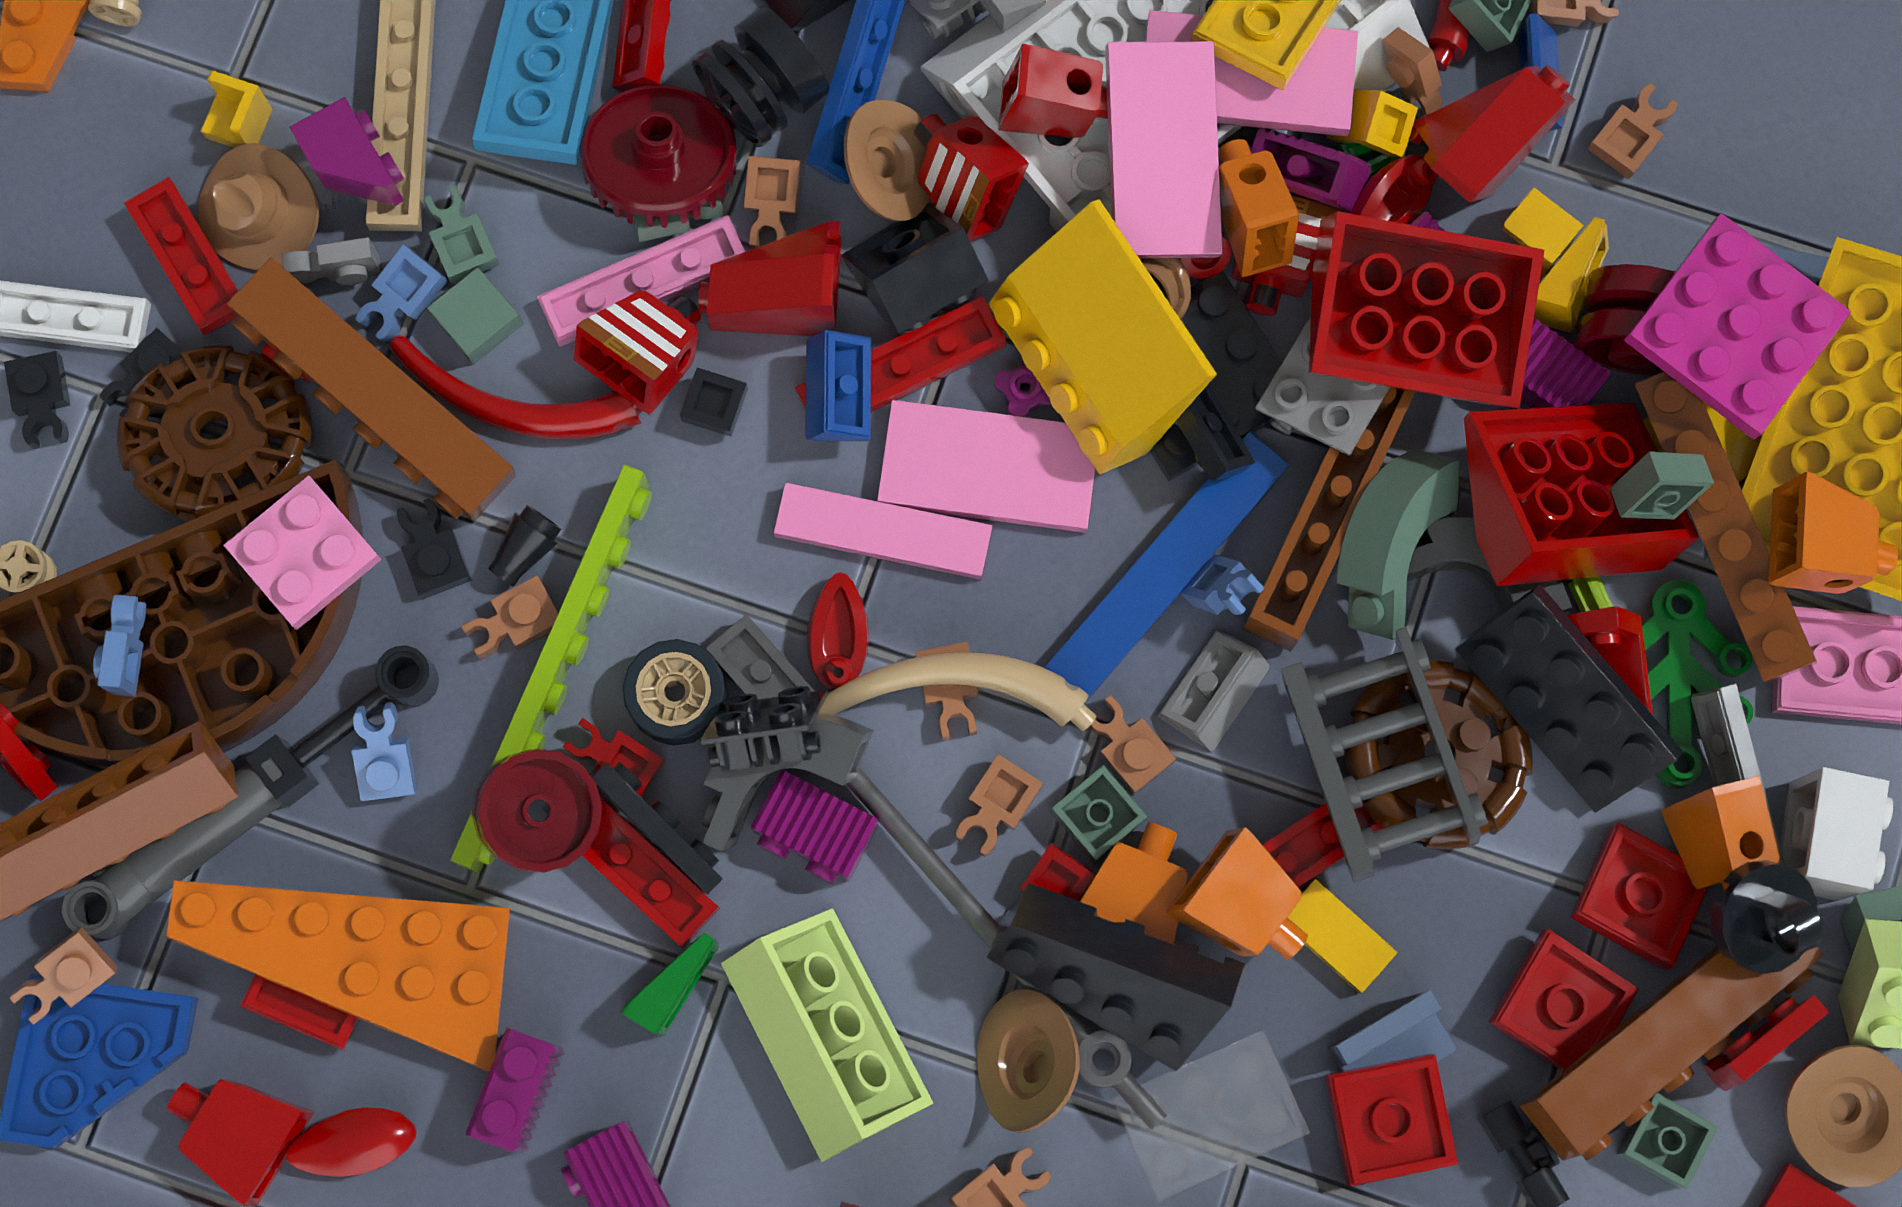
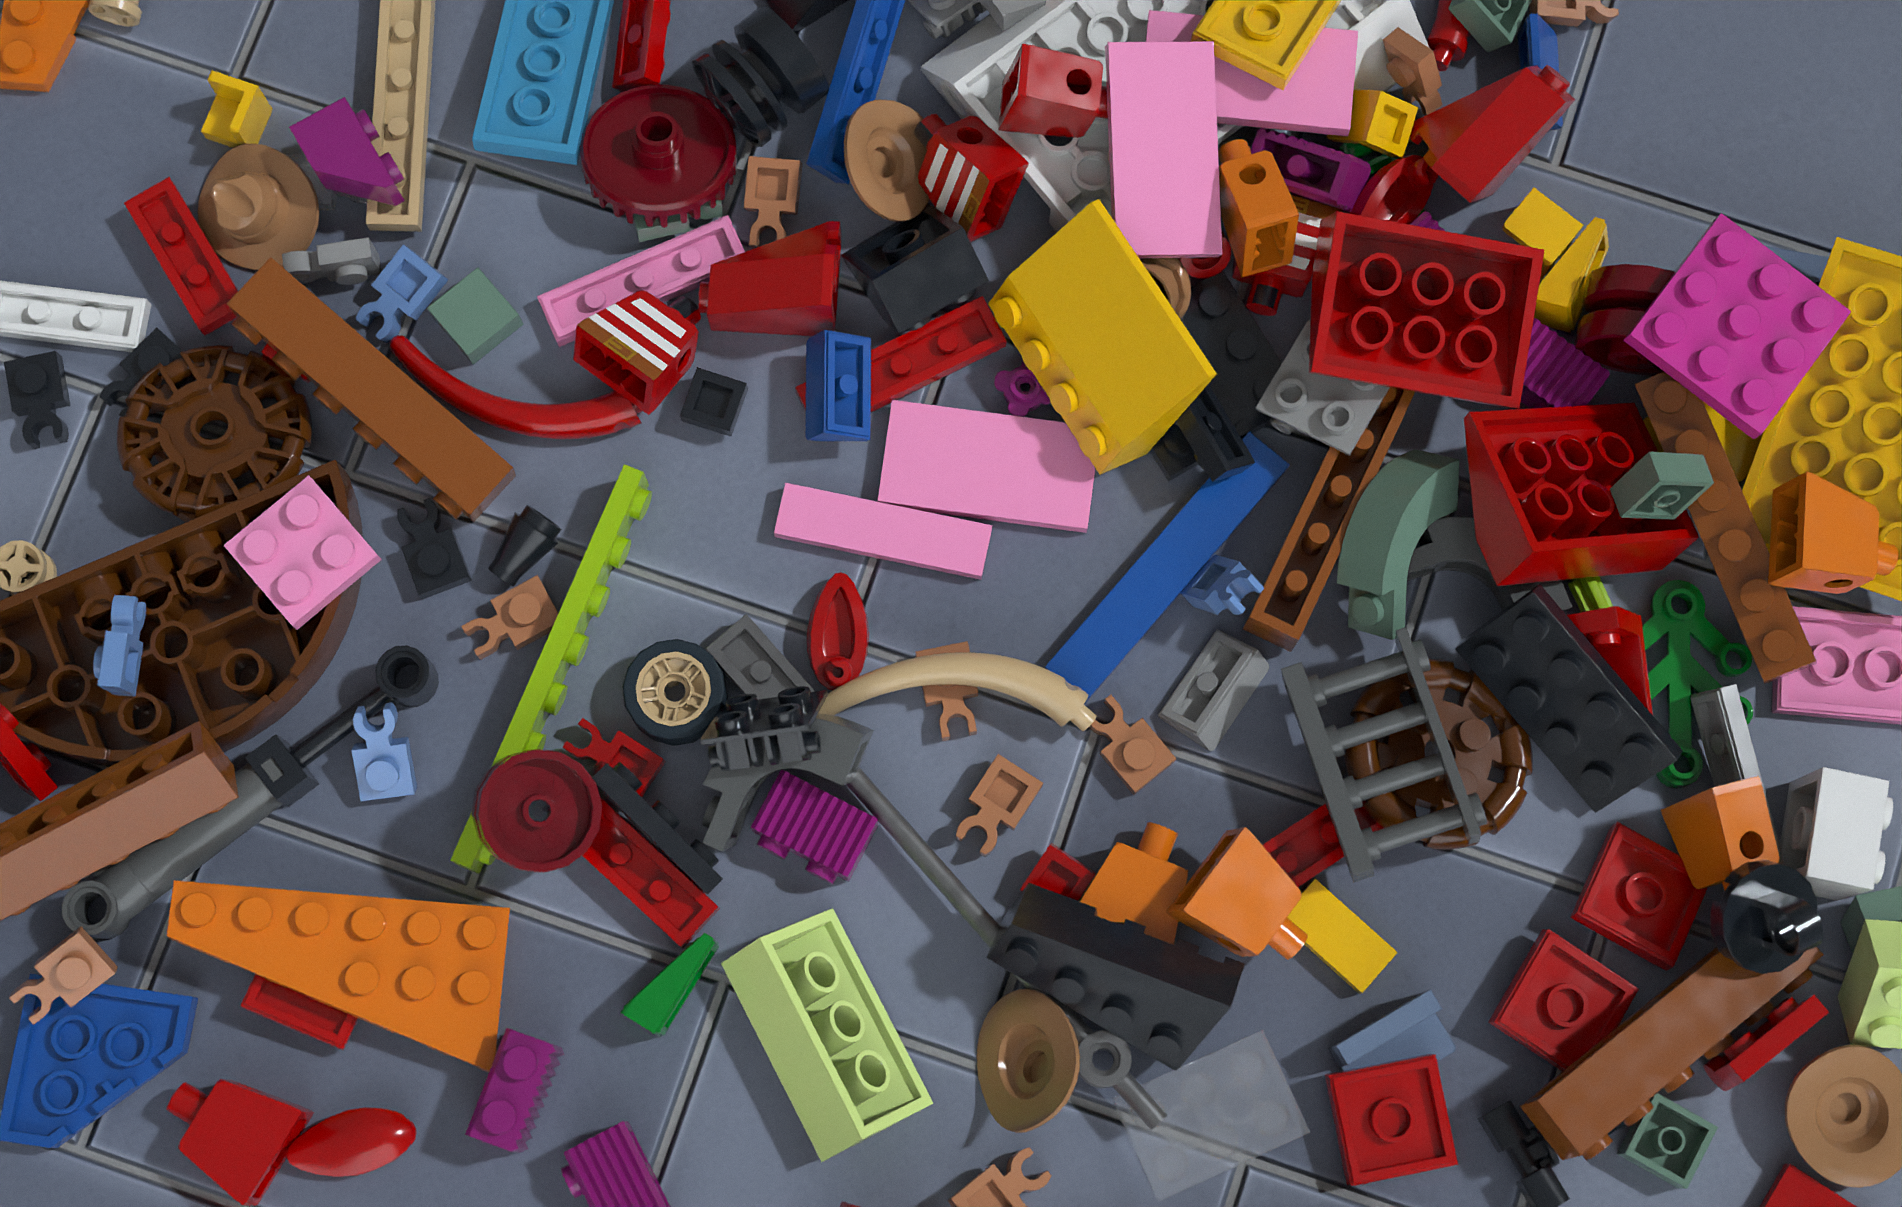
(461, 241): sand green plate -> none
(1098, 814): sand green piece -> none
(1631, 135): nougat plate -> none

